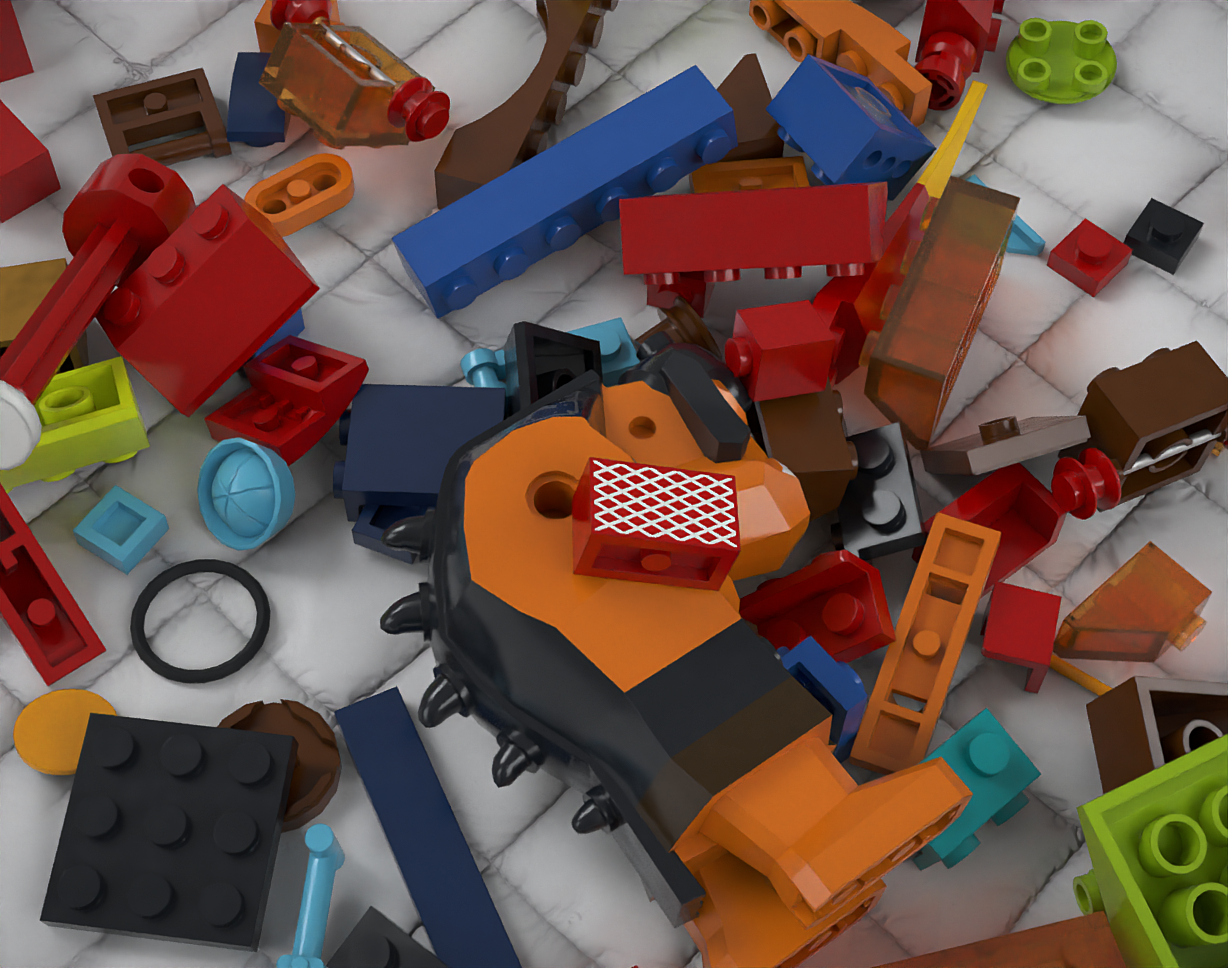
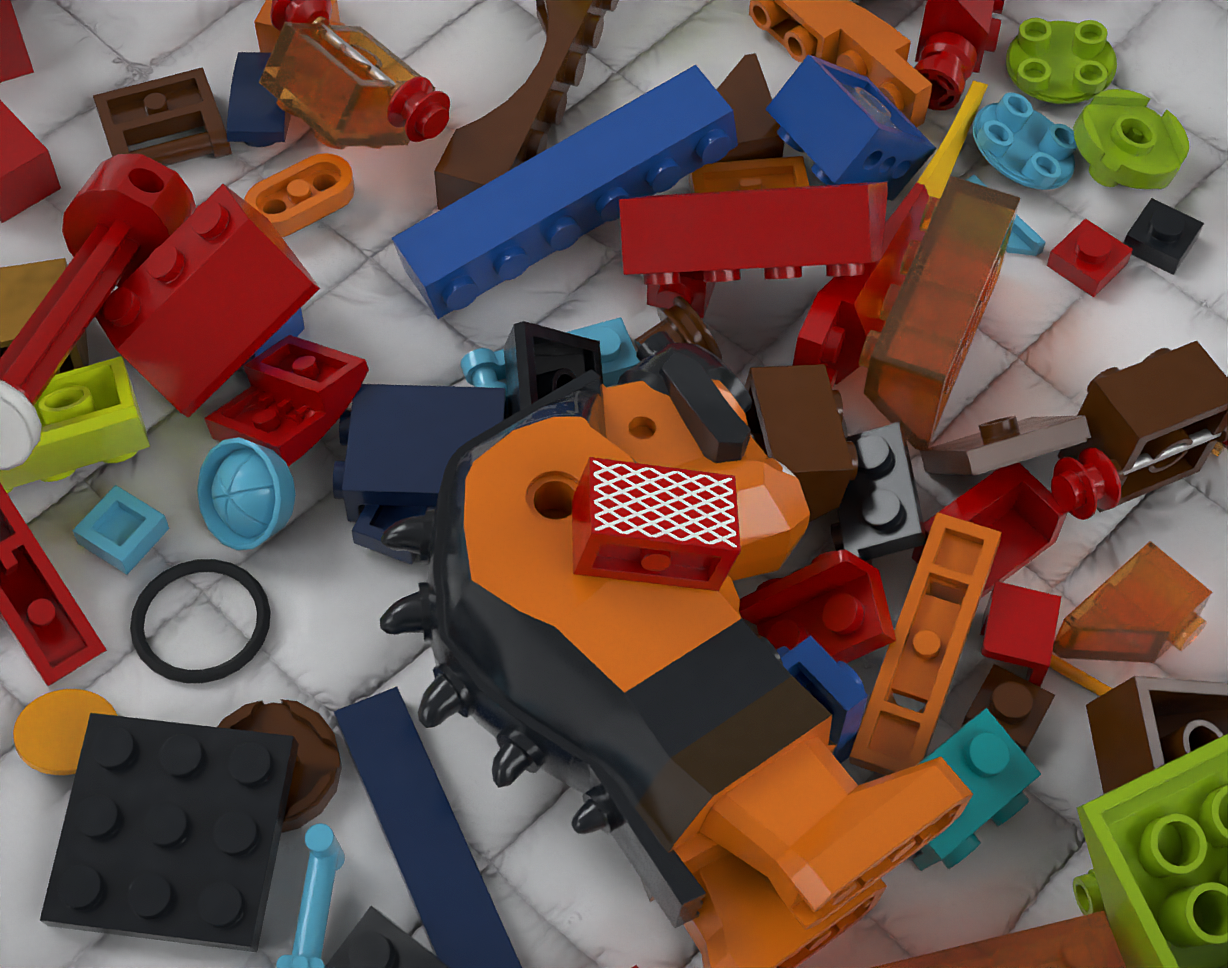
(780, 350): red brick -> none
(1013, 703): none -> reddish brown plate
(1025, 143): none -> medium azure dish
(1130, 141): none -> lime plate

